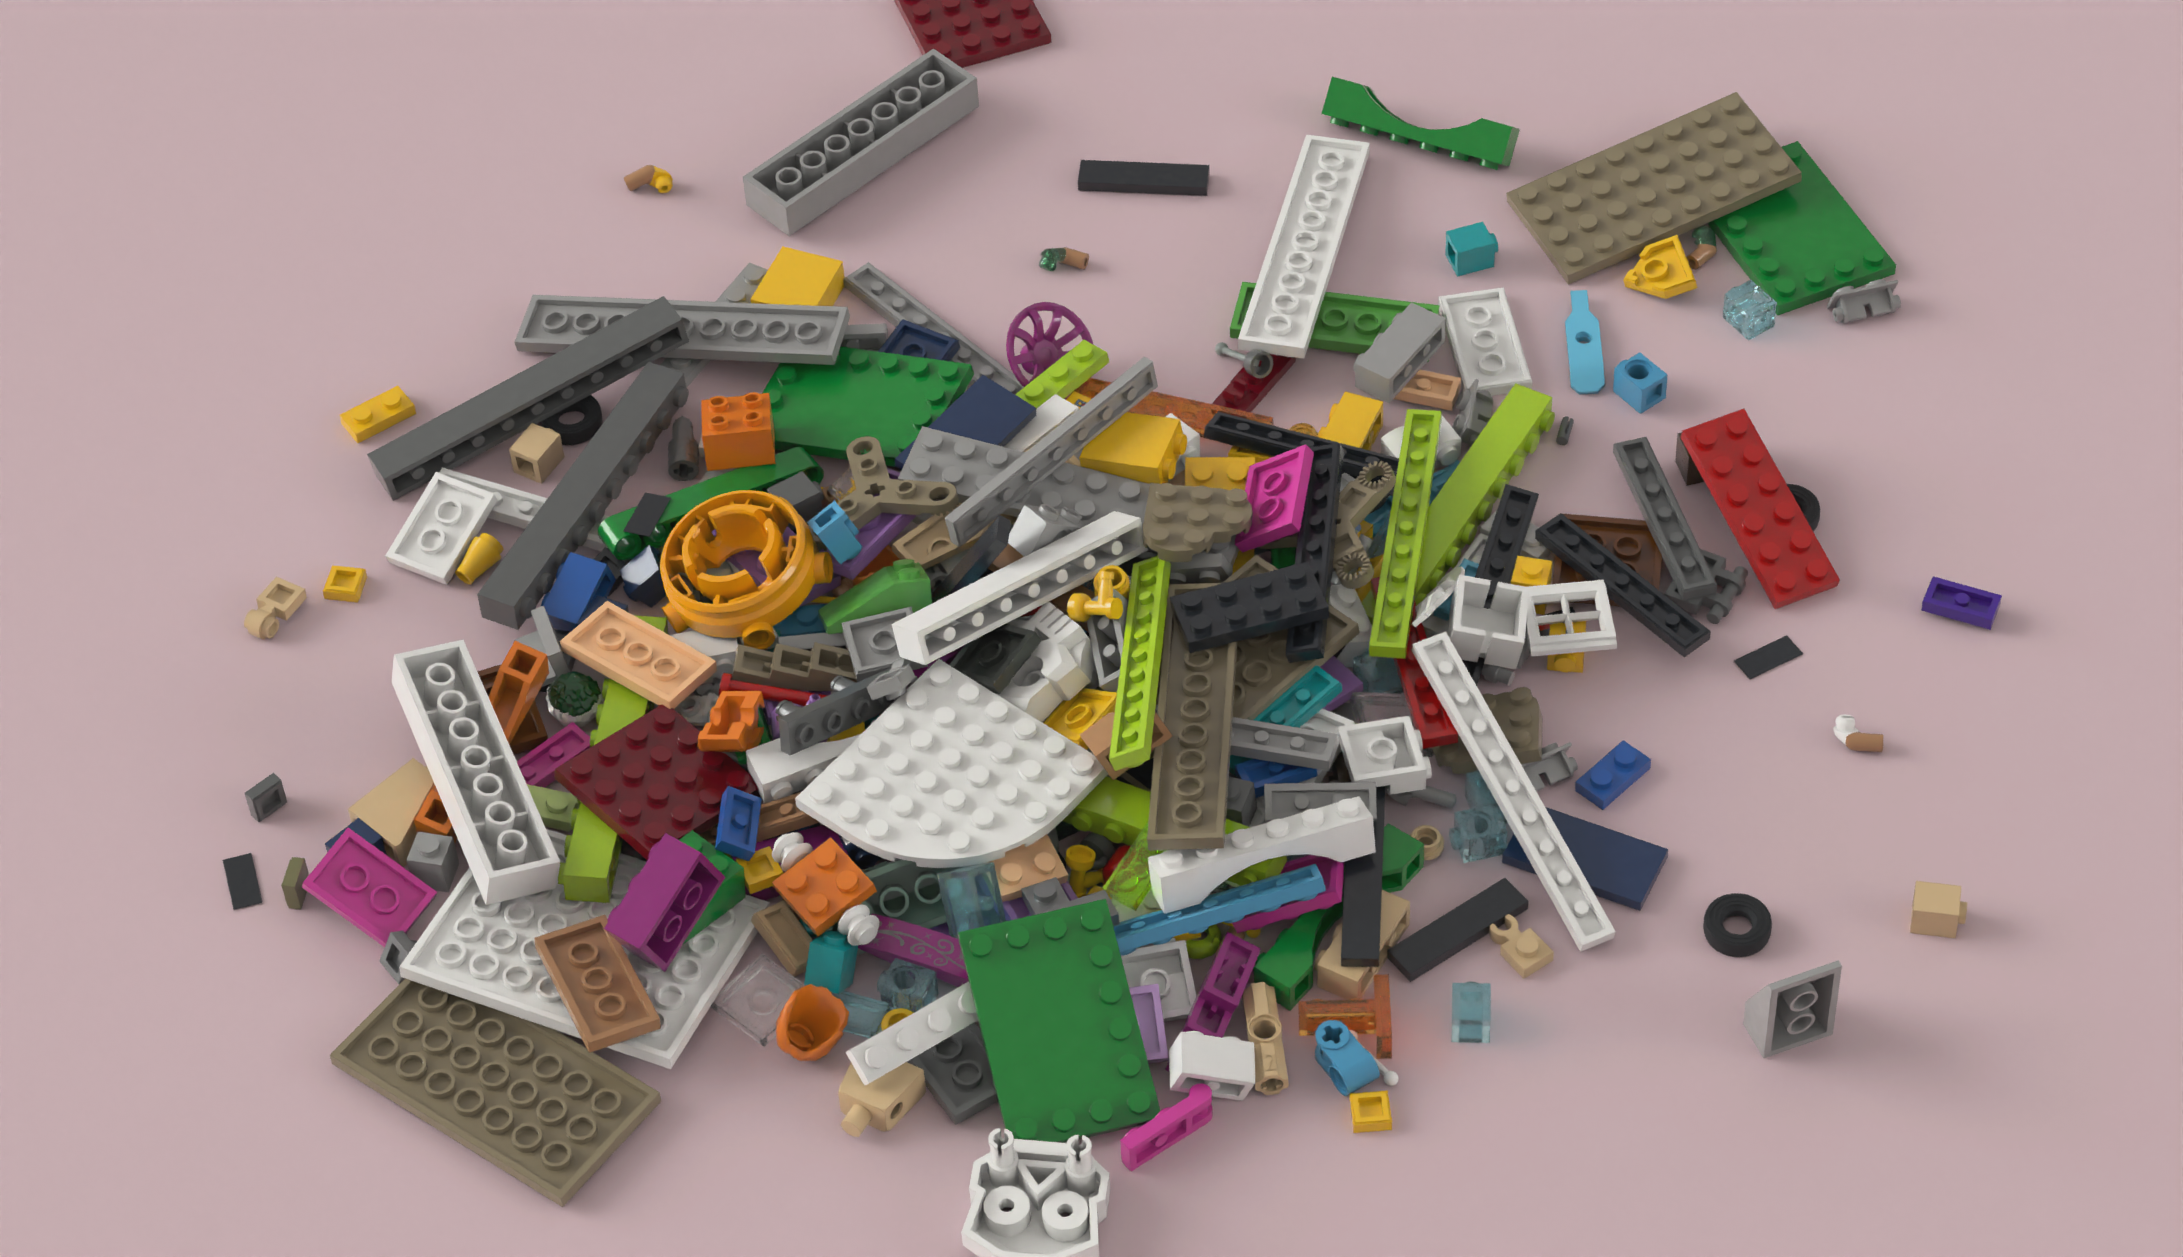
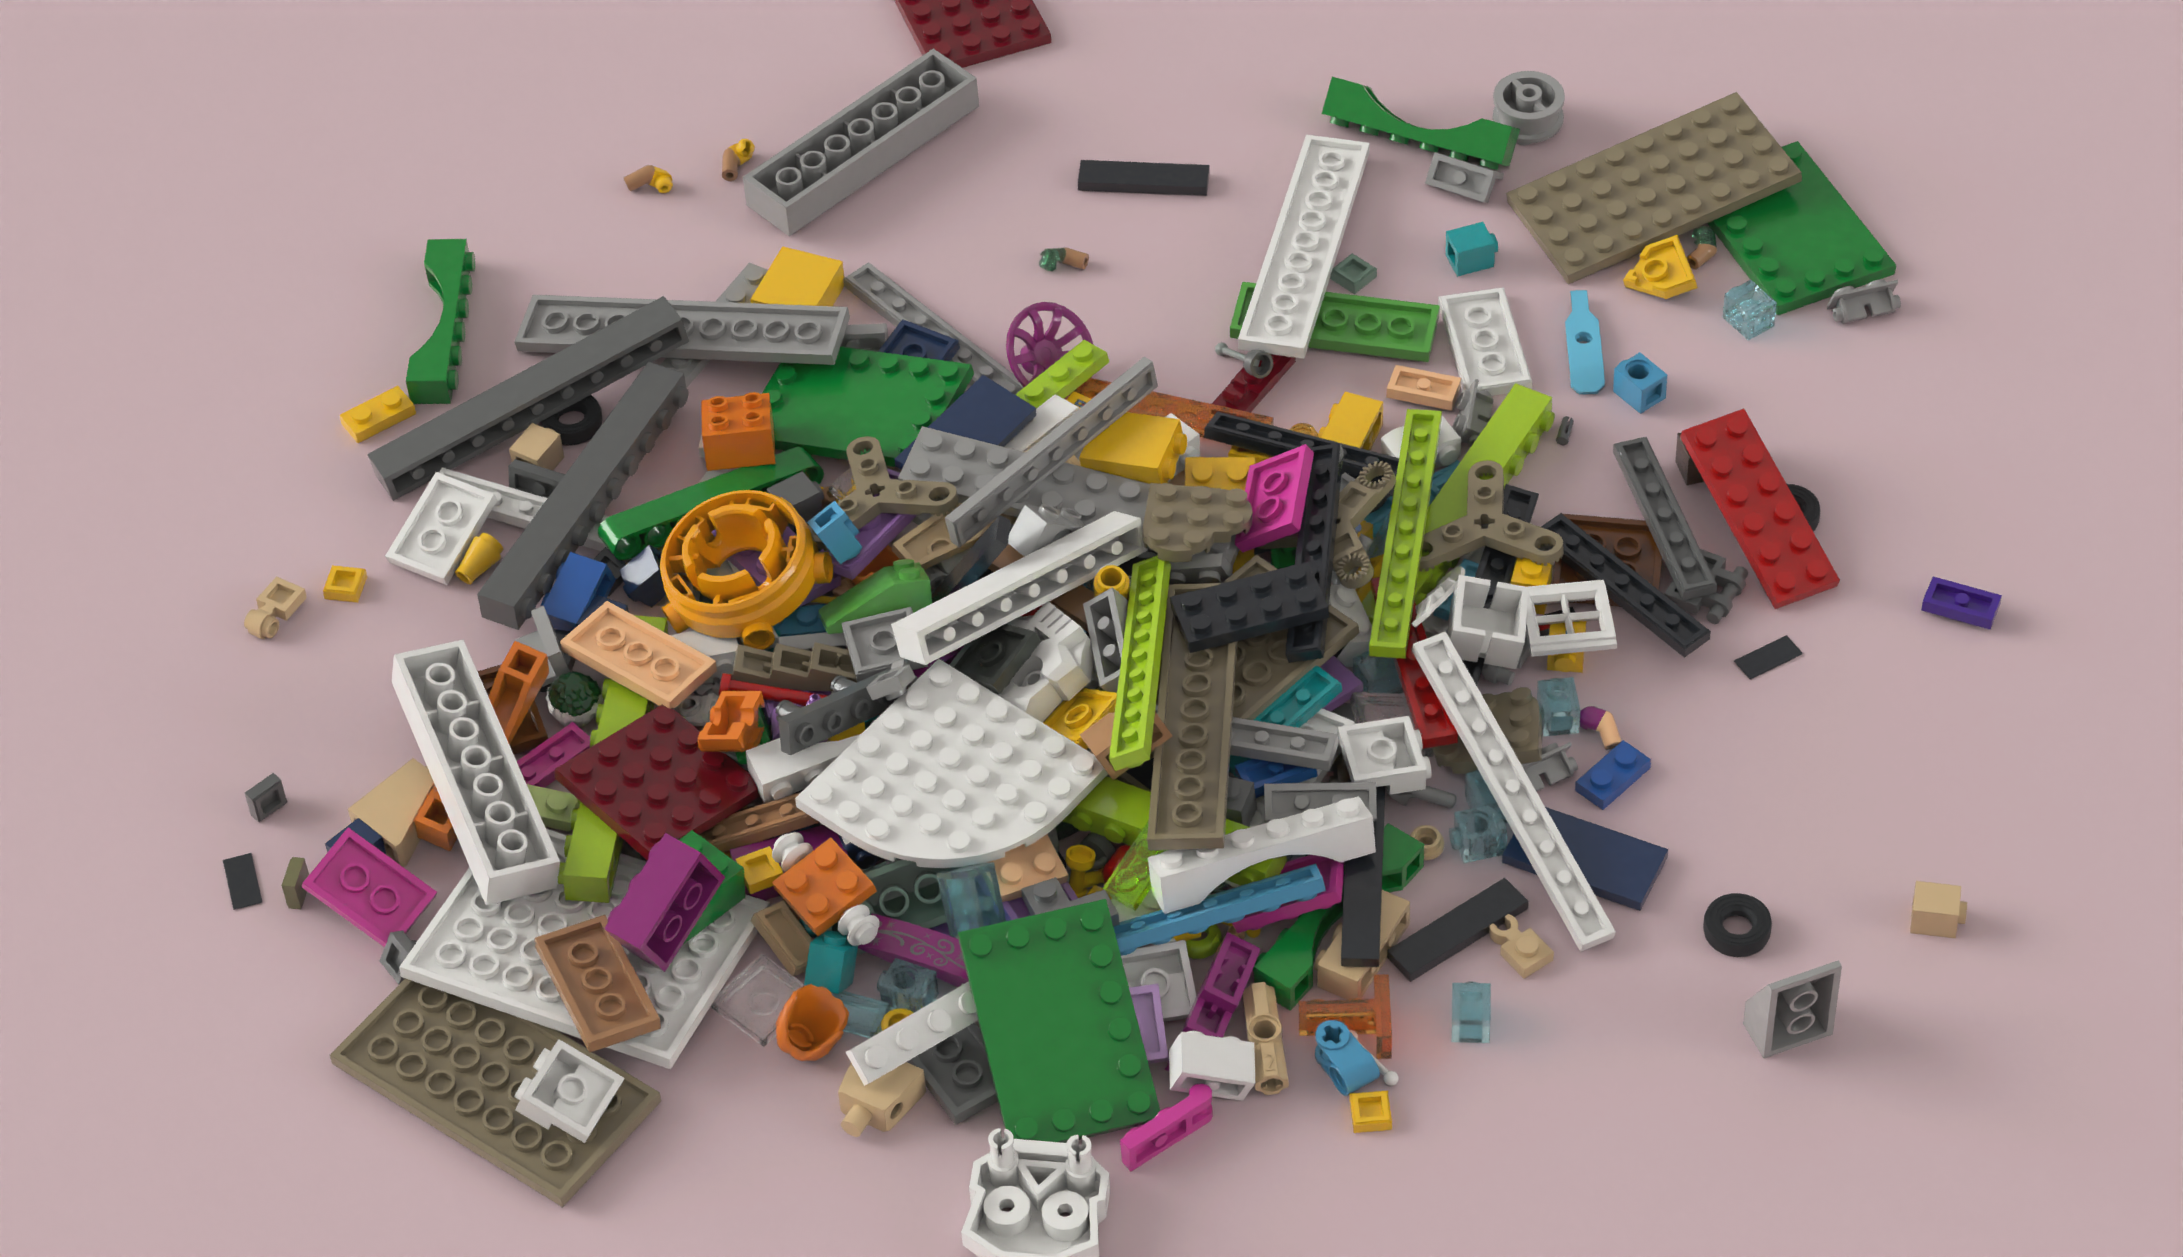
(433, 367): none -> green arch
(433, 860): light grey brick -> none
(533, 478): none -> dark grey plate
(567, 1091): none -> white plate
(647, 514): black sticker -> none
(683, 451): dark grey hinge -> none
(736, 156): none -> arm
(738, 823): blue plate -> none
(1081, 607): yellow piece -> none
(1353, 273): none -> sand green tile
(1399, 352): light grey brick -> none
(1462, 177): none -> light grey panel
(1503, 533): none -> dark tan piece
(1530, 103): none -> light grey wheel
(1558, 706): none -> clear light blue brick
(1603, 722): none -> arm
(1853, 738): arm -> none

